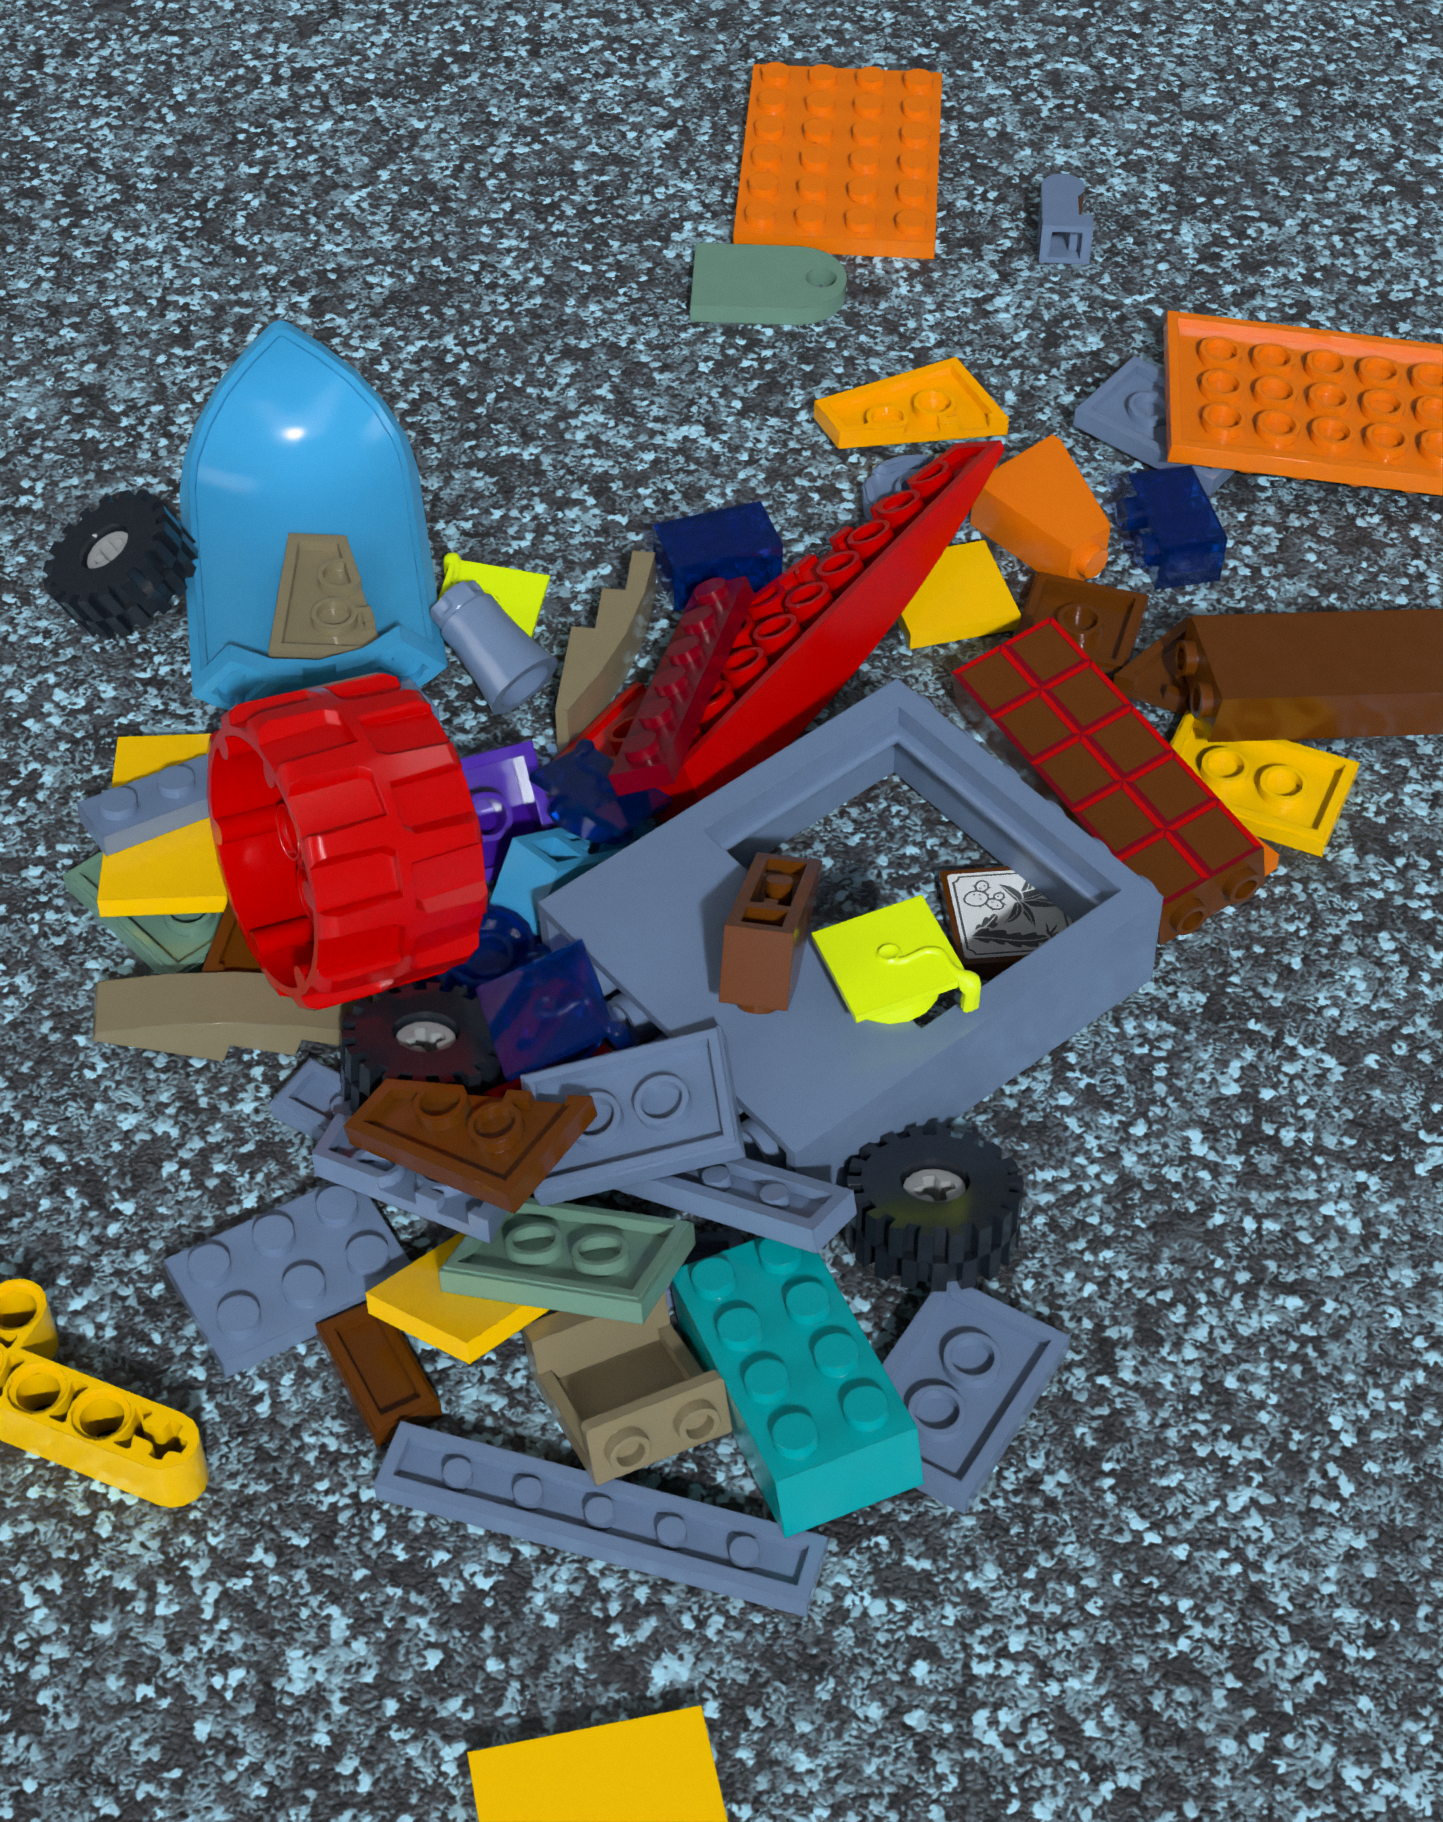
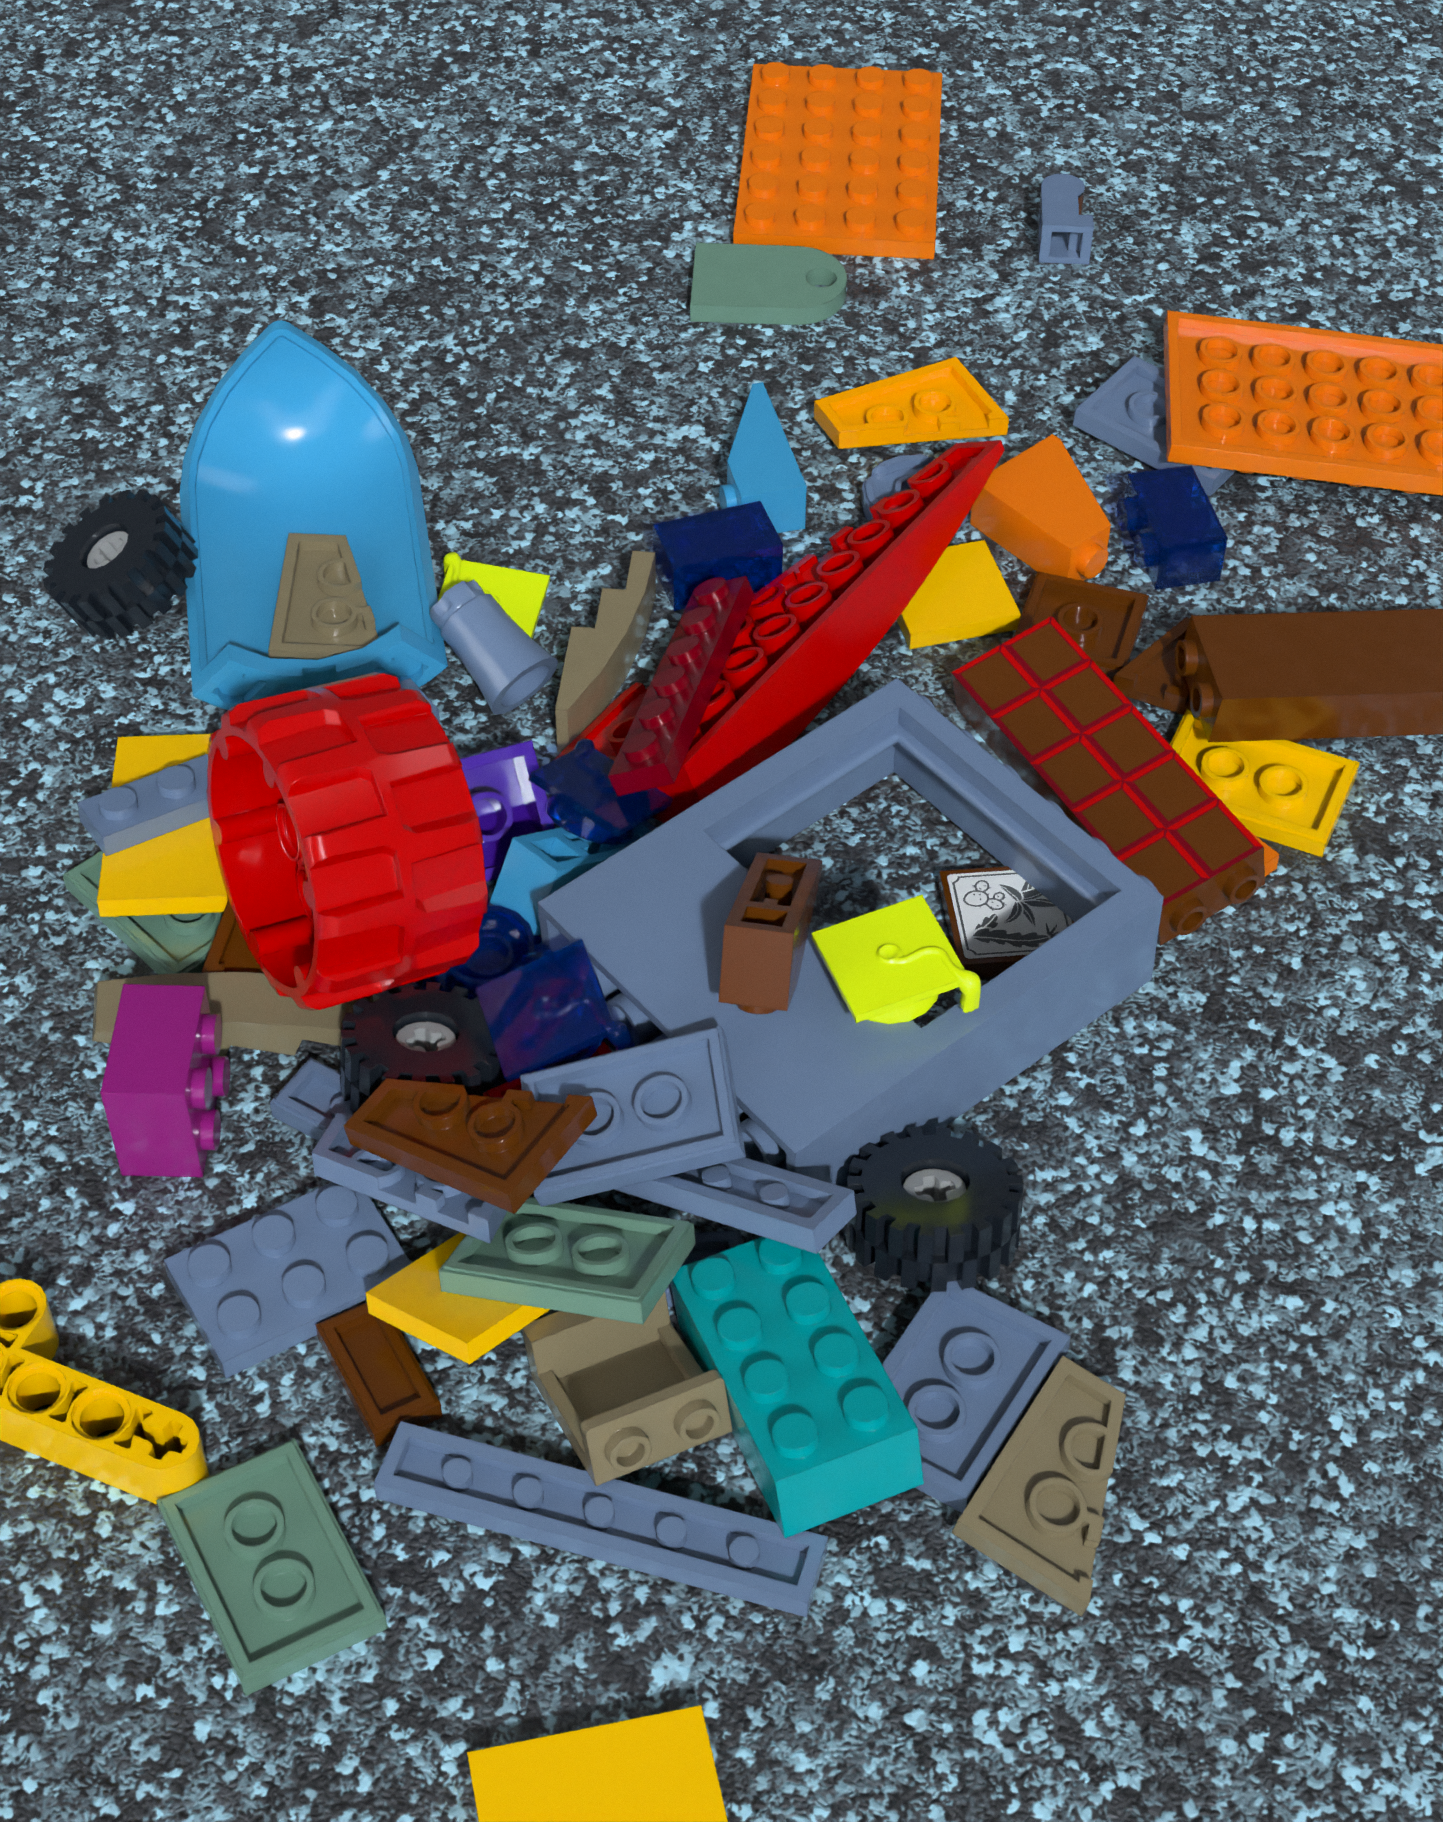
(164, 1080): none -> magenta brick
(271, 1566): none -> sand green tile
(764, 466): none -> dark azure slope
(1049, 1487): none -> dark tan wing

